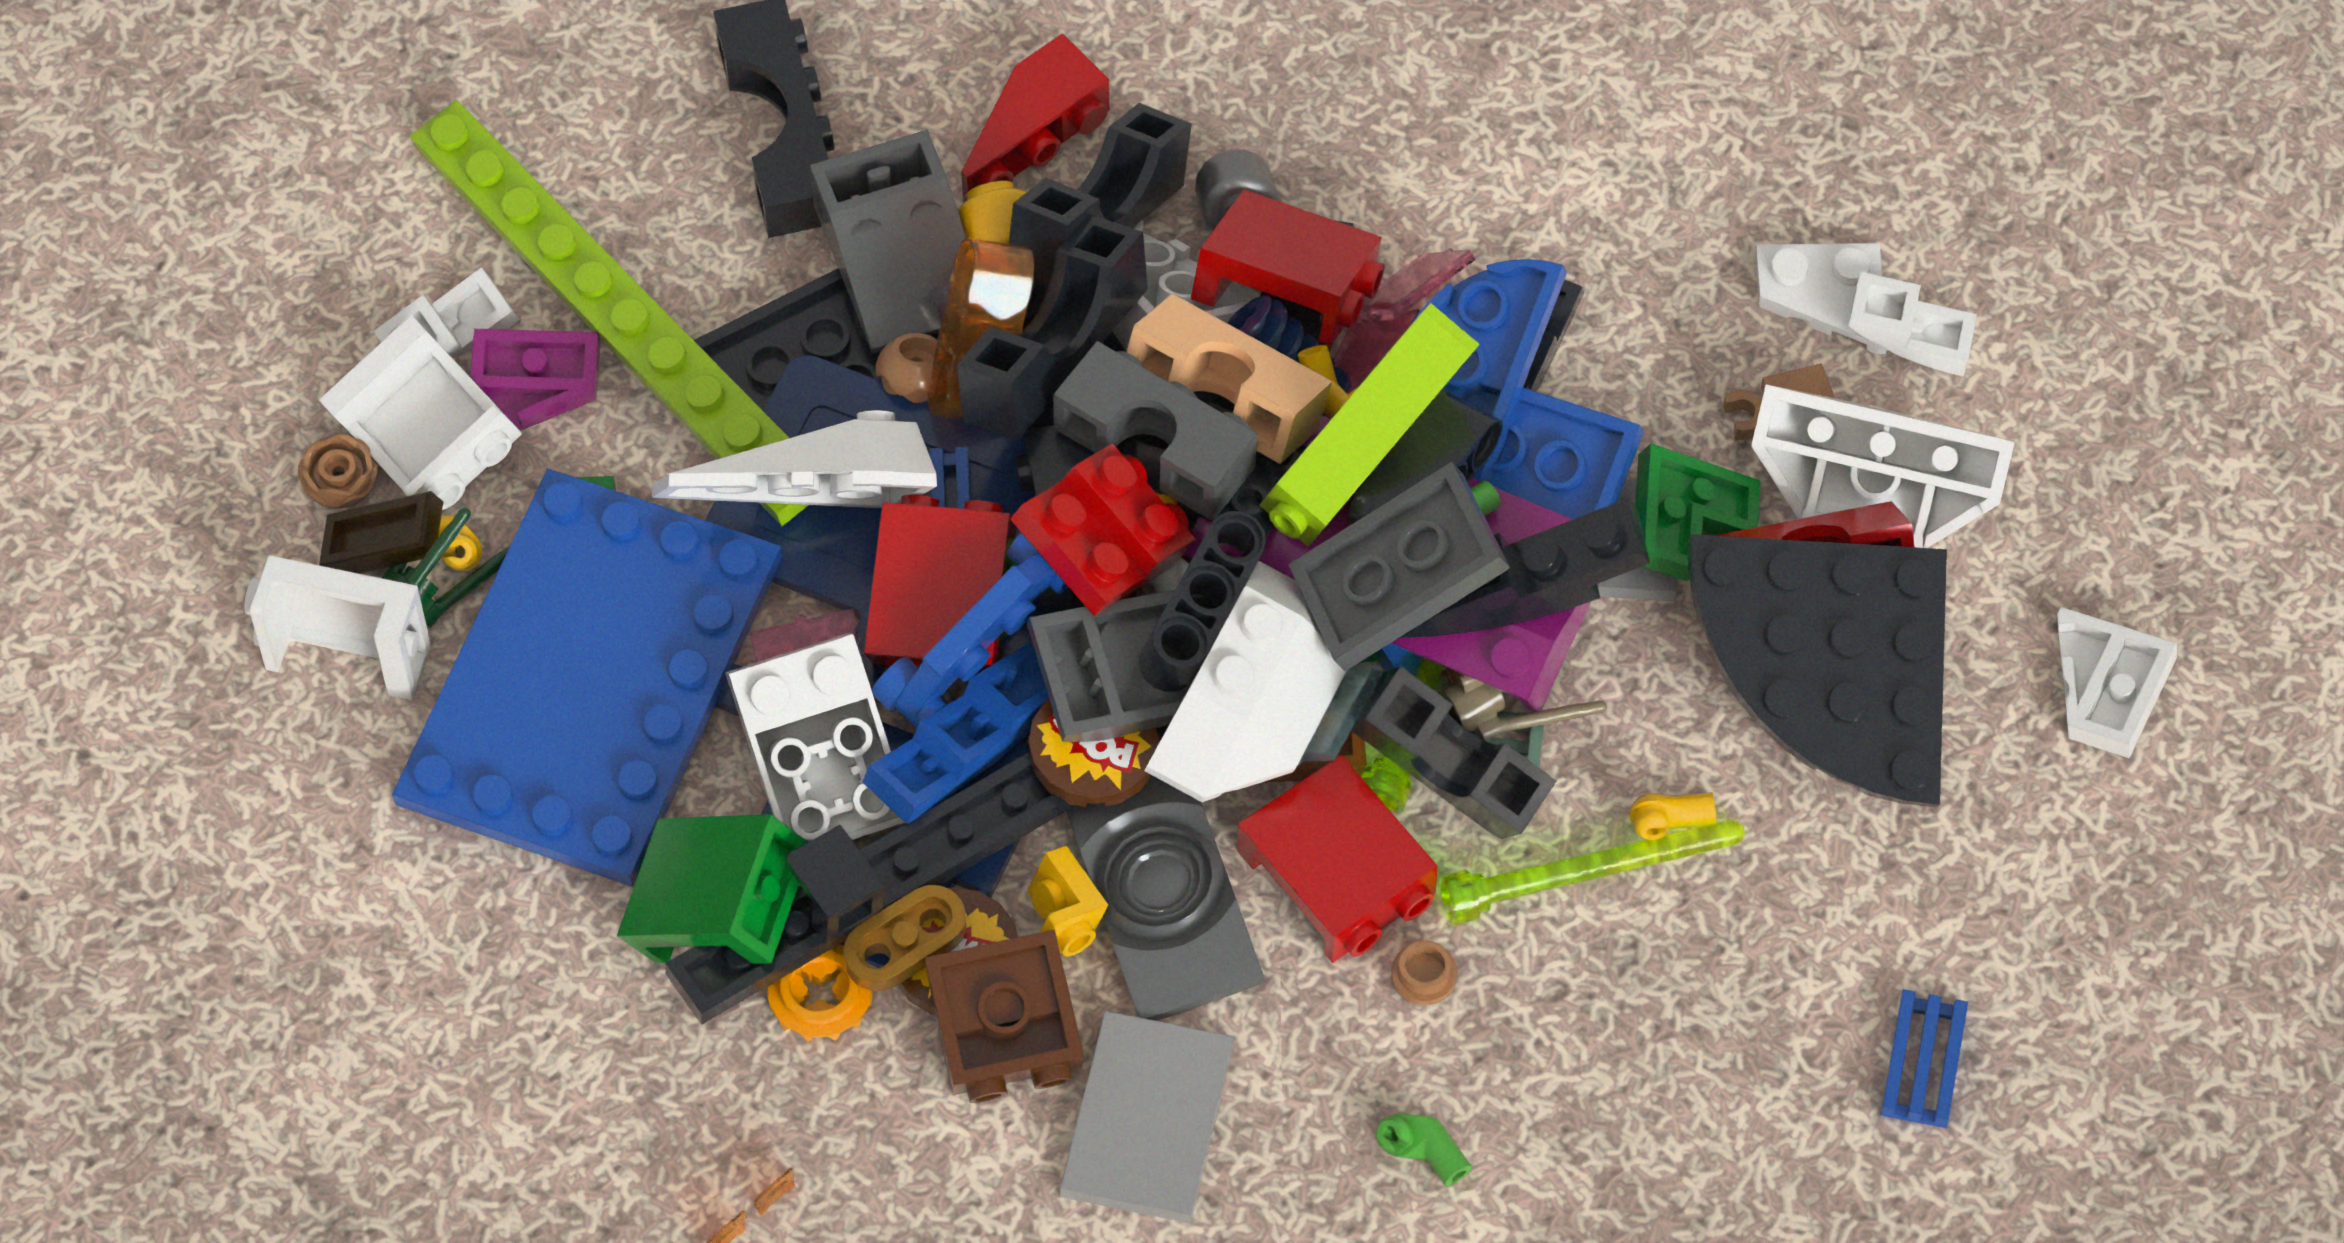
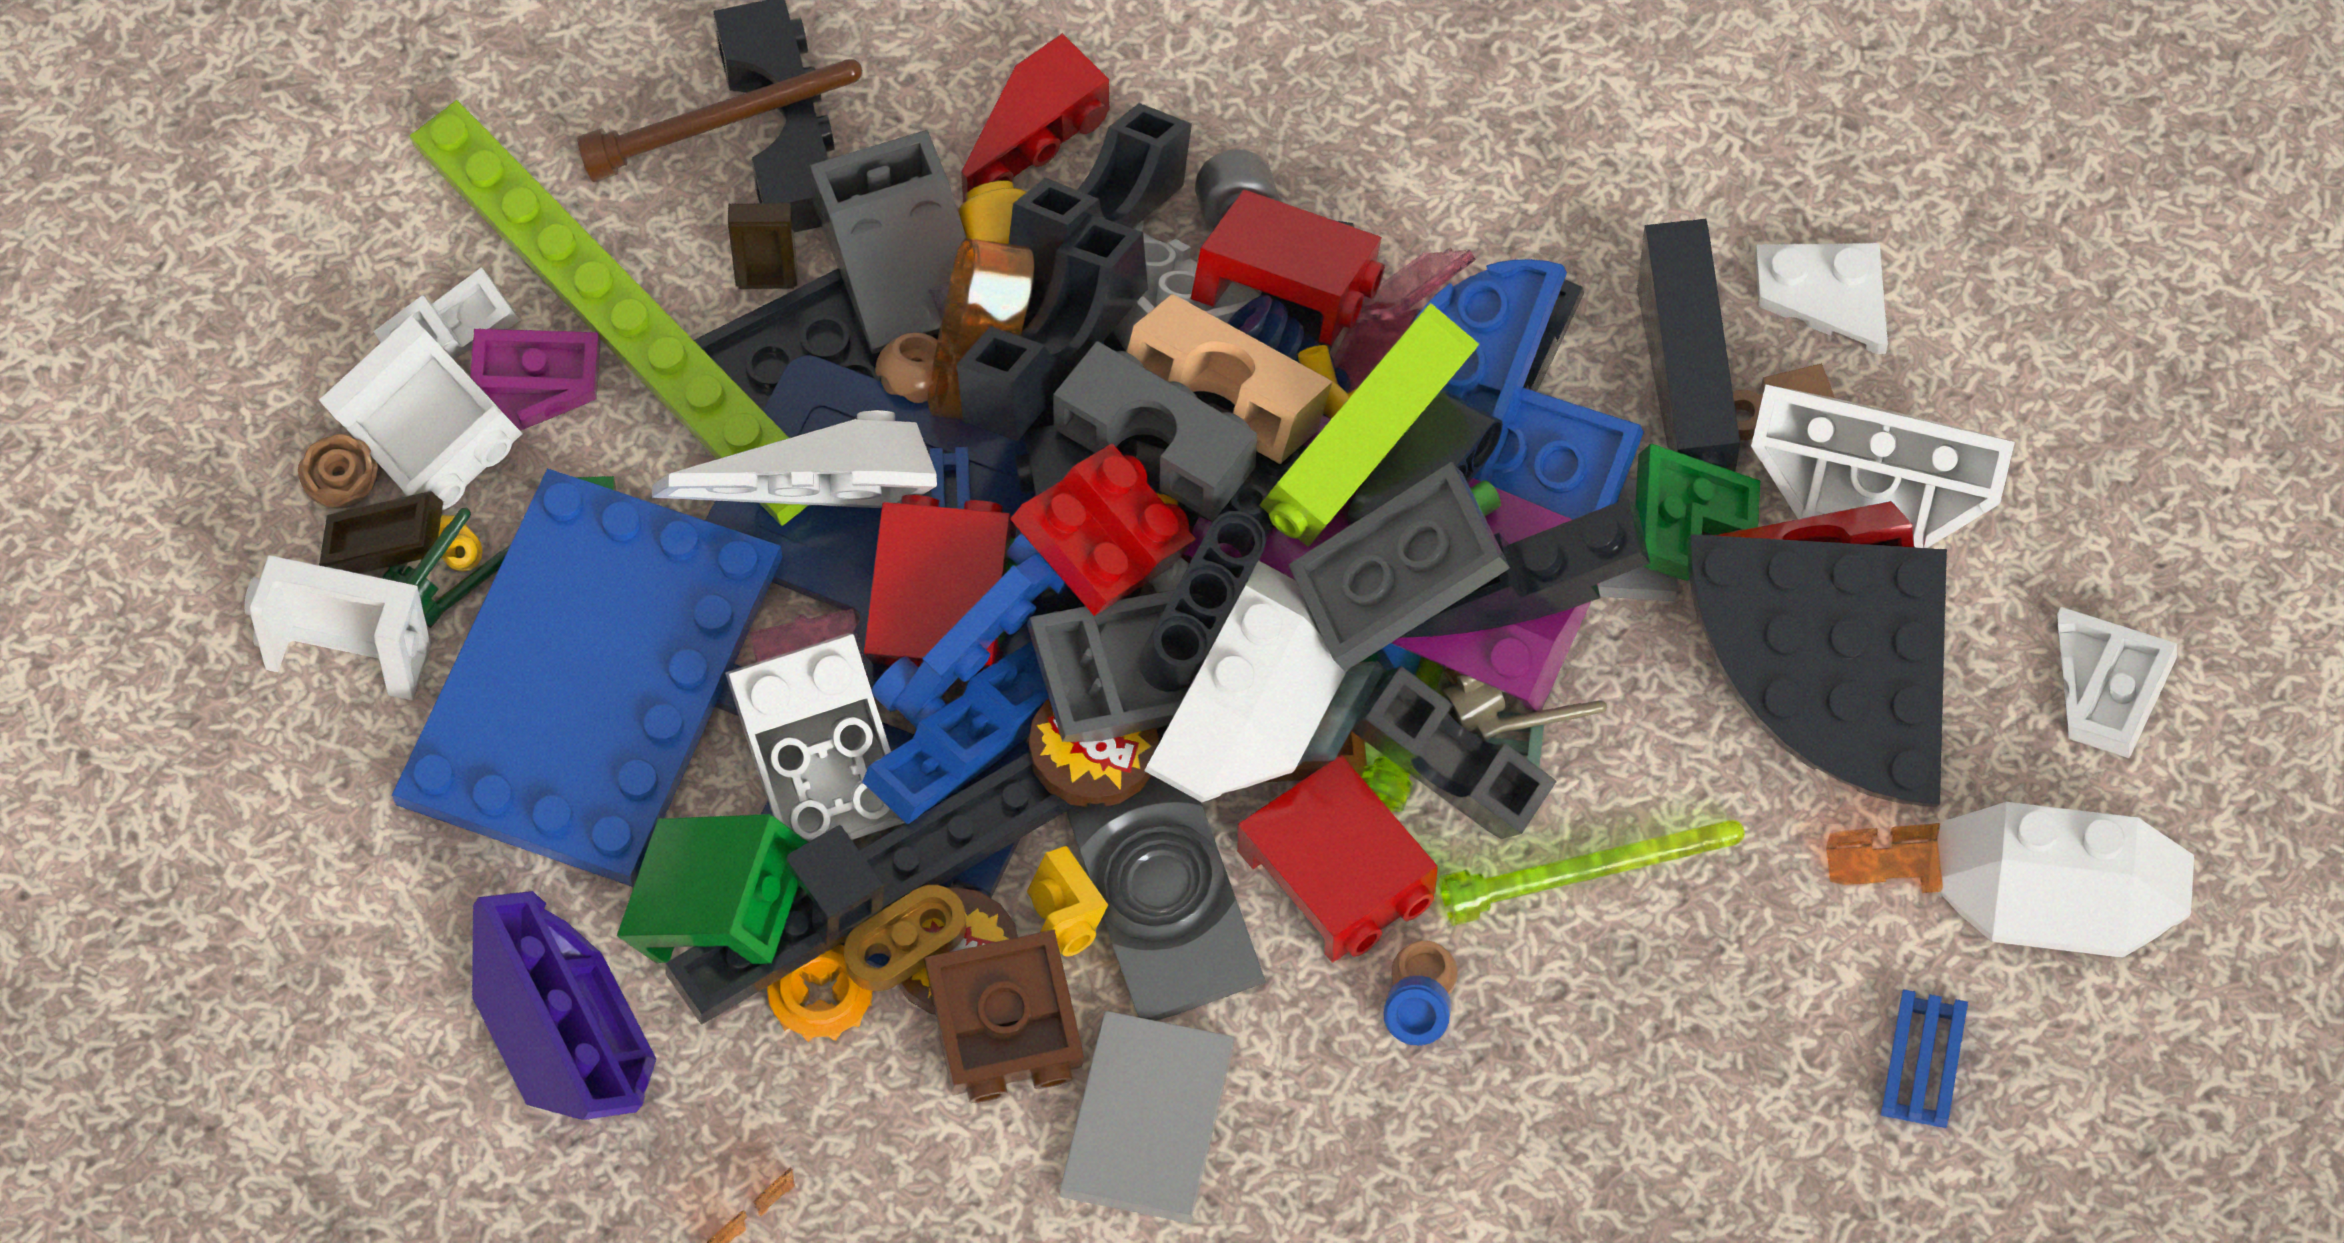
(556, 1011): none -> dark purple wedge
(606, 152): none -> reddish brown piece
(762, 245): none -> dark brown tile
(1417, 1010): none -> blue tile
(1424, 1140): bright green arm -> none
(1657, 813): yellow arm -> none
(1688, 341): none -> black slope
(1901, 860): none -> clear orange piece
(1922, 332): white slope -> none
(2064, 878): none -> white wedge

